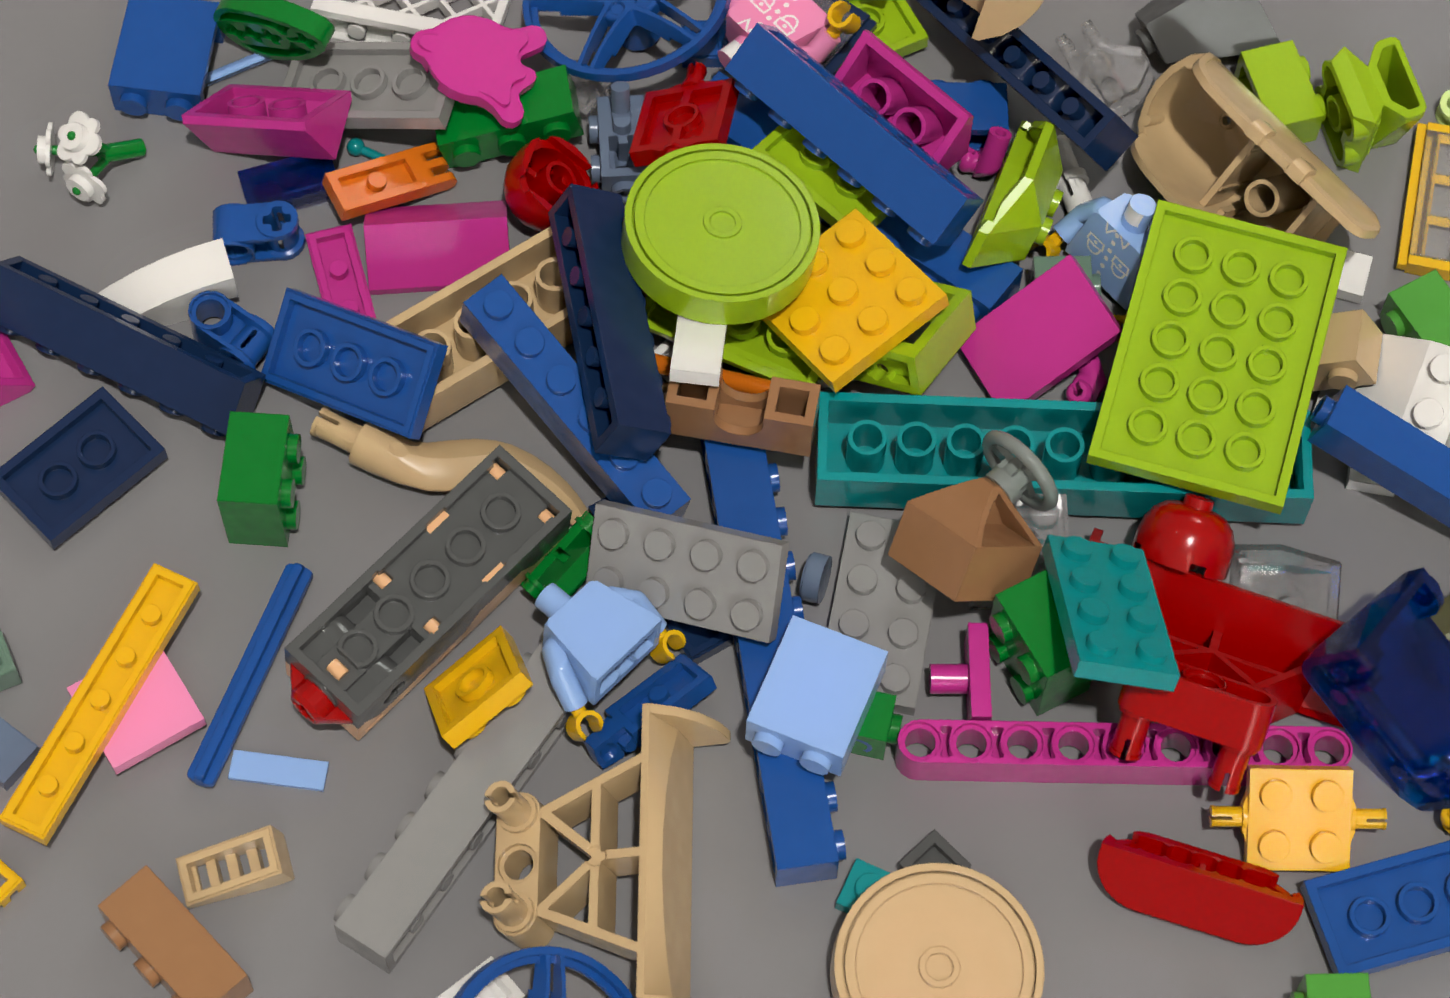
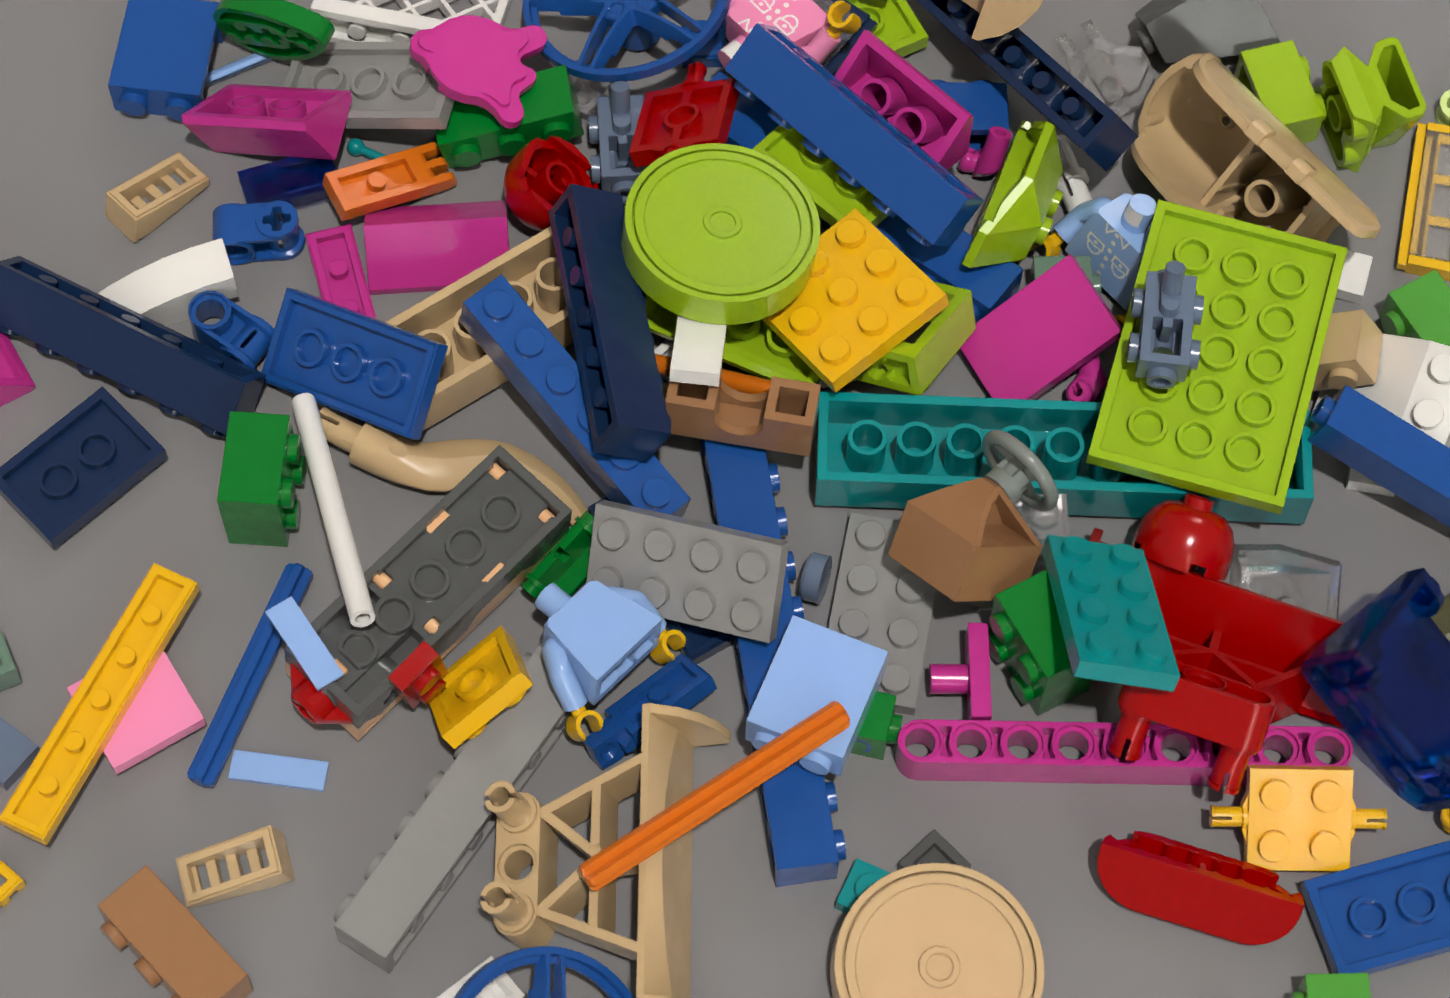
(78, 142): white plant -> none
(137, 218): none -> tan slope
(304, 643): none -> light blue window
(333, 511): none -> white piece
(419, 676): none -> red plate
(714, 796): none -> orange axle
(1167, 318): none -> sand blue brick

